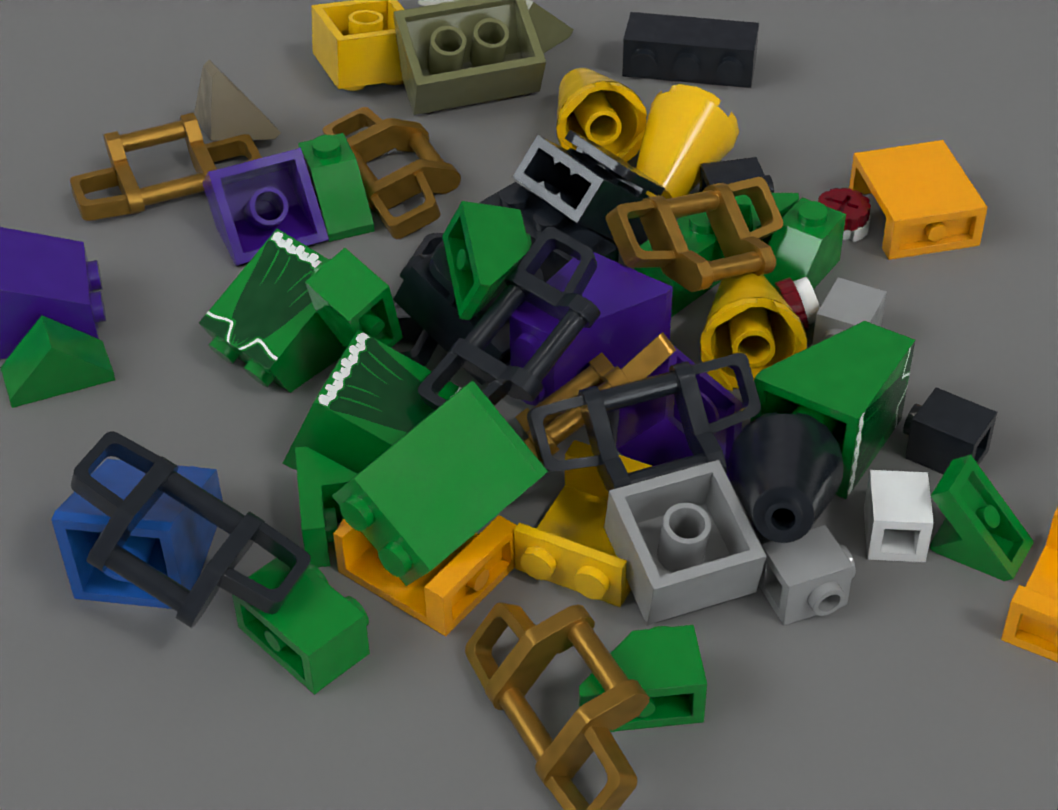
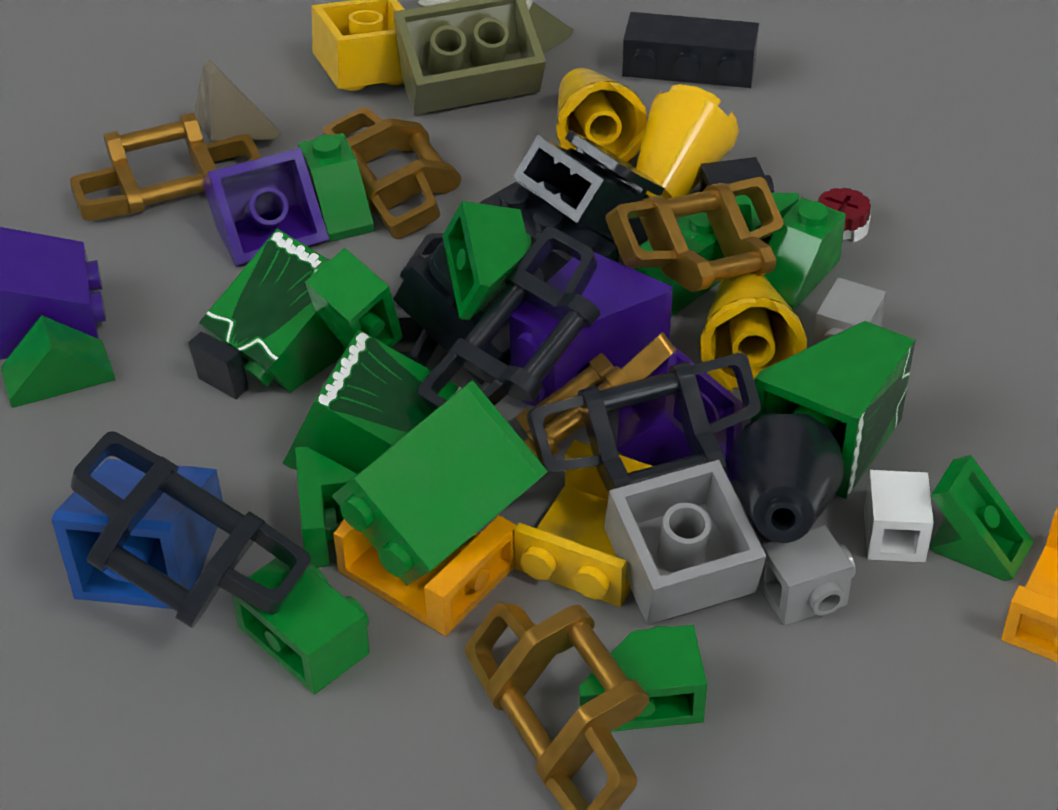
(218, 365): none -> black tile
(800, 297): piece -> none
(923, 196): light orange panel -> none
(947, 430): black brick -> none

